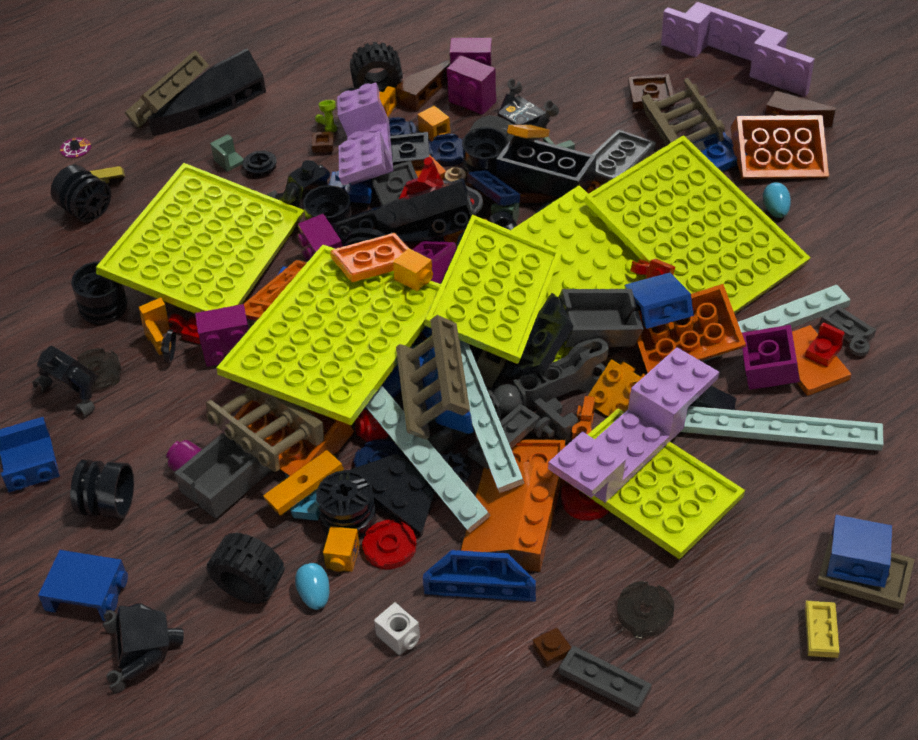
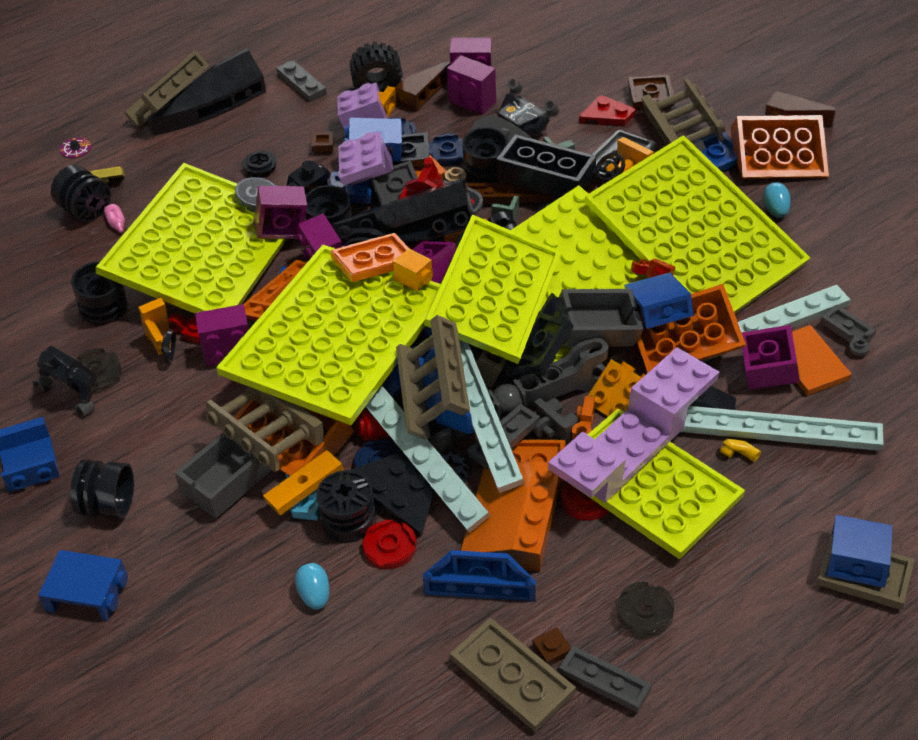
(115, 217): none -> bright pink piece
(140, 641): black torso -> none
(181, 453): magenta head -> none
(225, 154): sand green panel -> none
(245, 568): black tyre -> none
(247, 191): none -> tile
(279, 211): none -> magenta brick
(301, 81): none -> dark grey plate
(327, 107): lime piece -> none
(341, 549): light orange brick -> none
(389, 129): none -> panel
(394, 619): white brick -> none
(433, 122): light orange brick -> none
(493, 188): dark blue plate -> none
(513, 674): none -> dark tan plate
(528, 131): light orange tile -> none
(608, 112): none -> red wing
(627, 156): none -> light orange piece
(741, 37): lavender bracket -> none
(741, 447): none -> yellow arm
(821, 629): light yellow plate -> none
(825, 345): red bracket -> none

